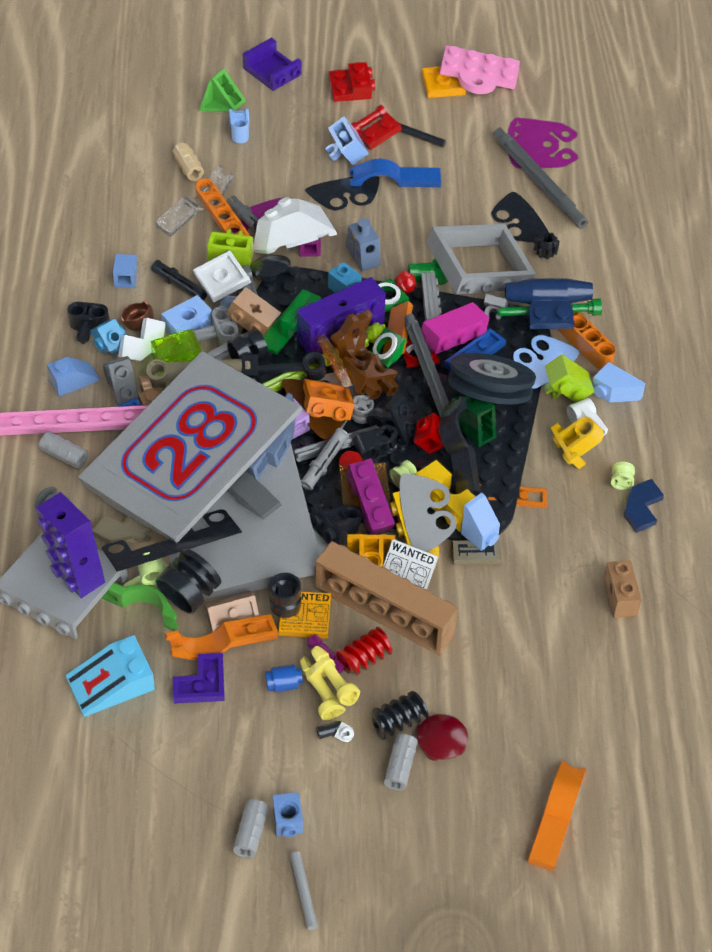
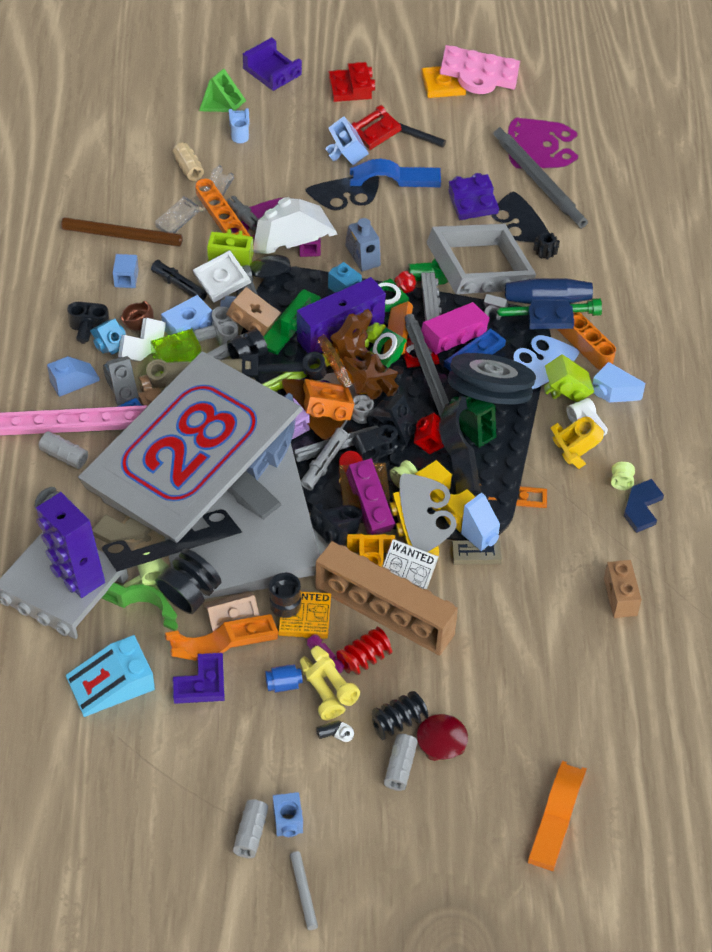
(122, 231): none -> reddish brown axle
(473, 196): none -> dark purple plate

